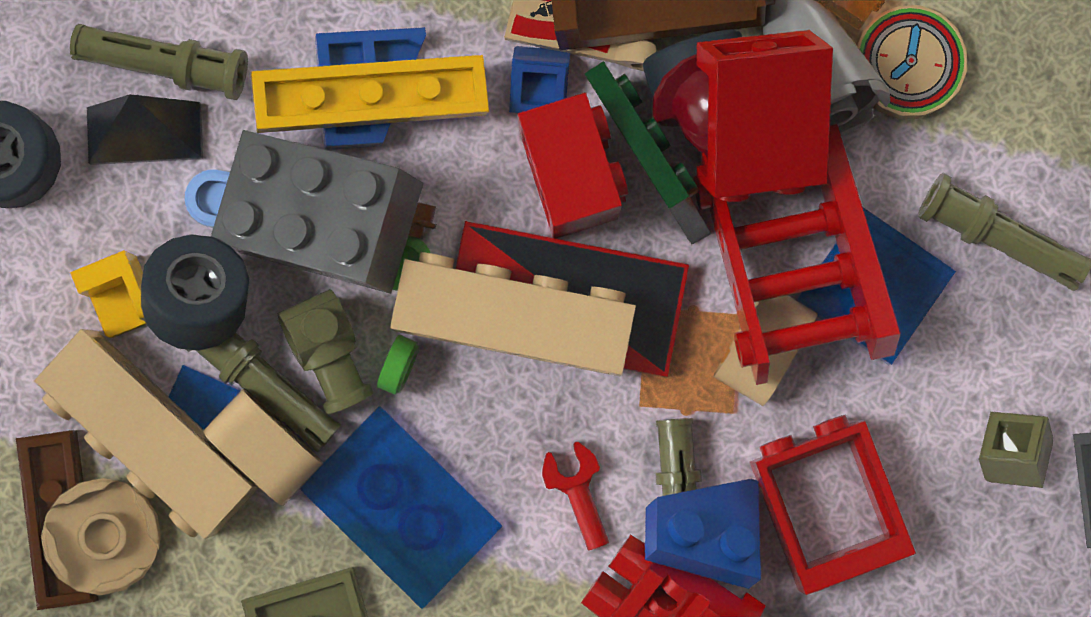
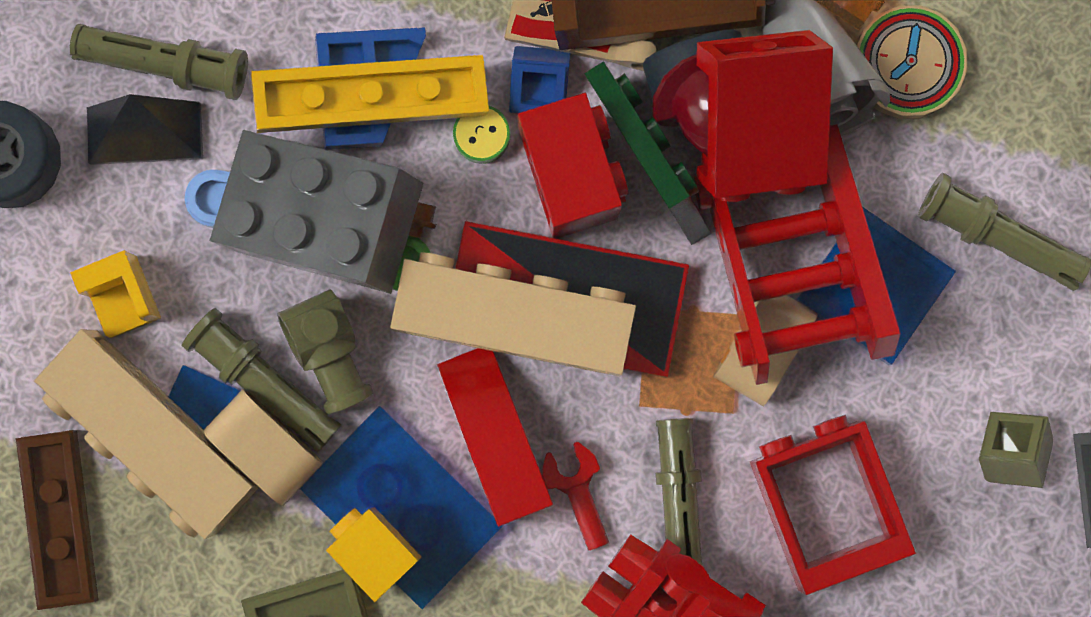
(101, 536): tan tile -> none
(189, 271): black wheel -> none
(371, 551): none -> yellow brick
(398, 365): bright green tile -> none
(482, 137): none -> light yellow tile
(494, 435): none -> red slope
(708, 532): blue wing -> none

